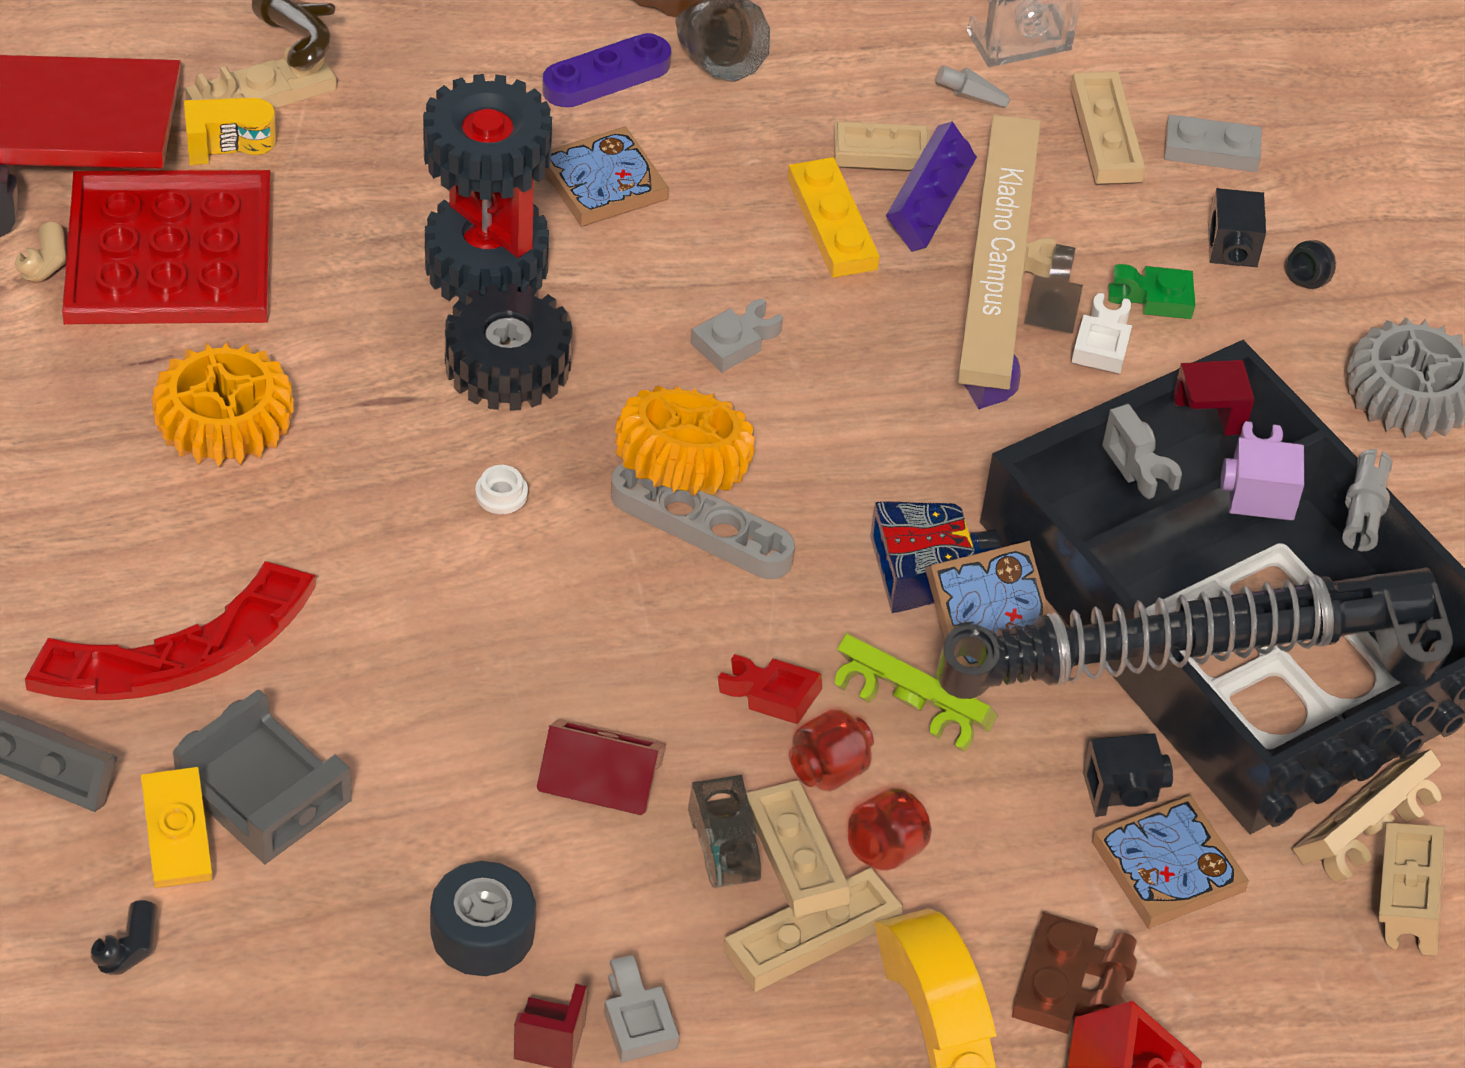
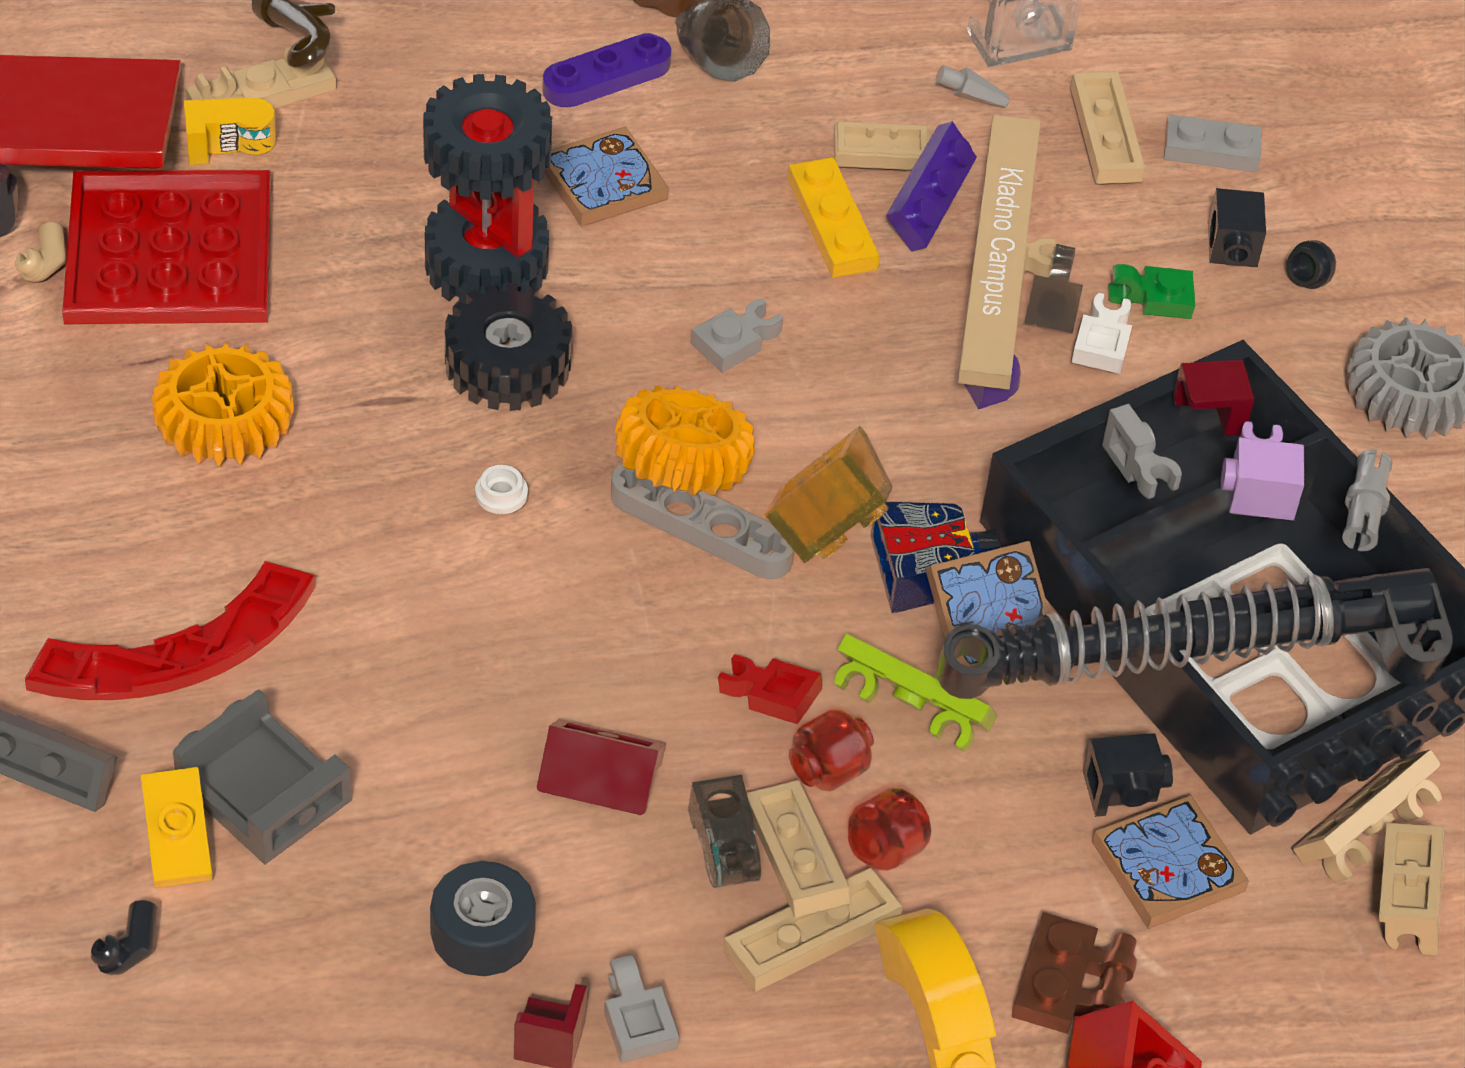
(831, 497): none -> clear yellow slope

